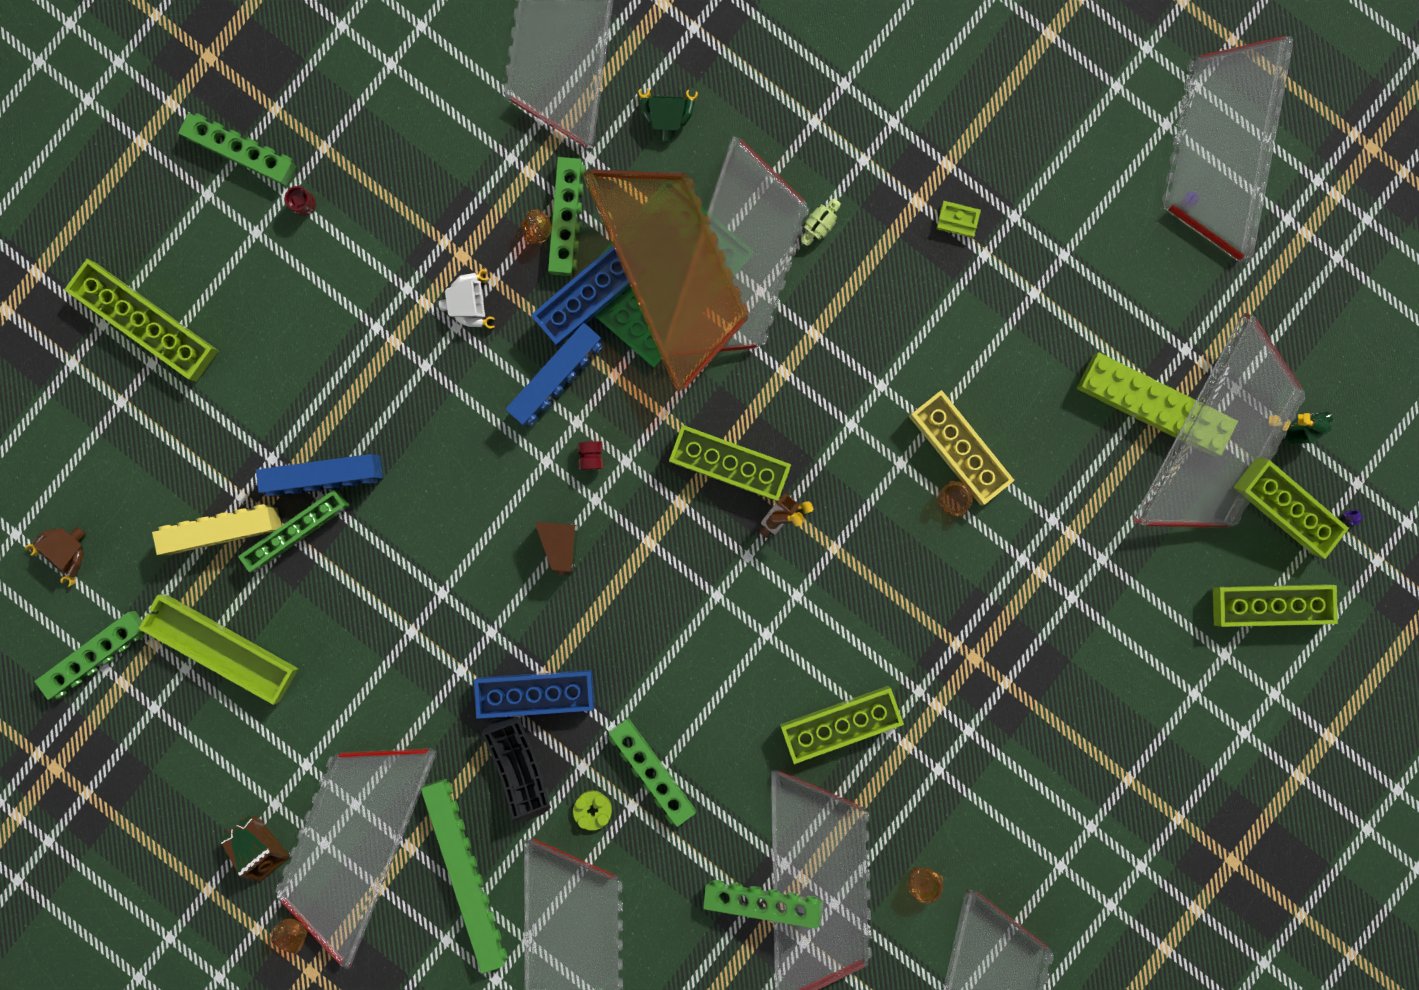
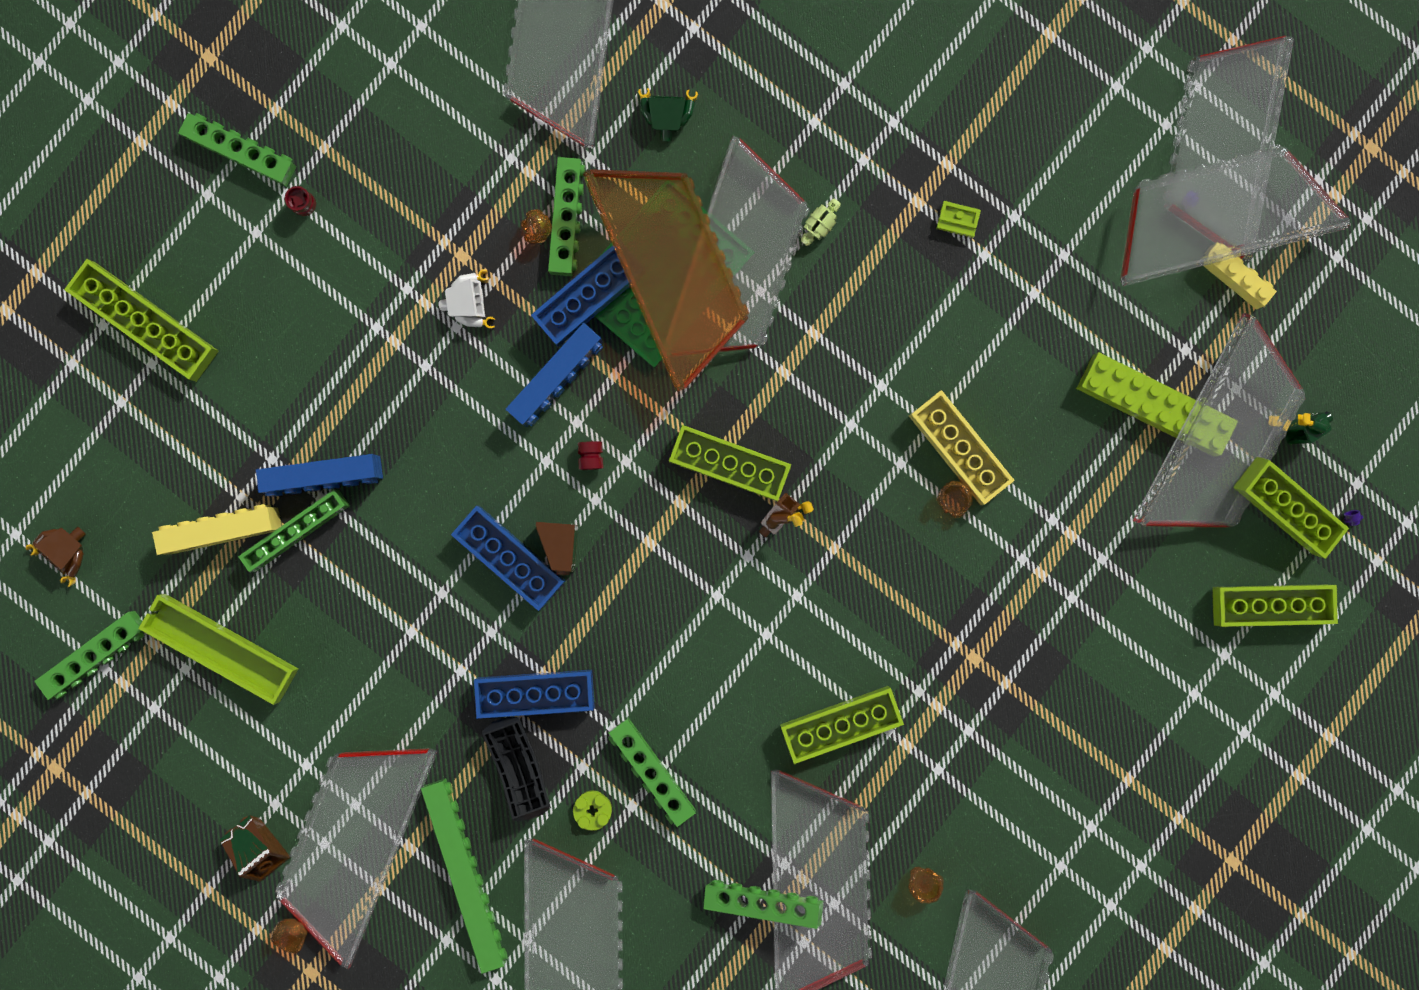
(508, 557): none -> blue brick
(1224, 213): none -> clear windscreen
(1243, 281): none -> light yellow brick

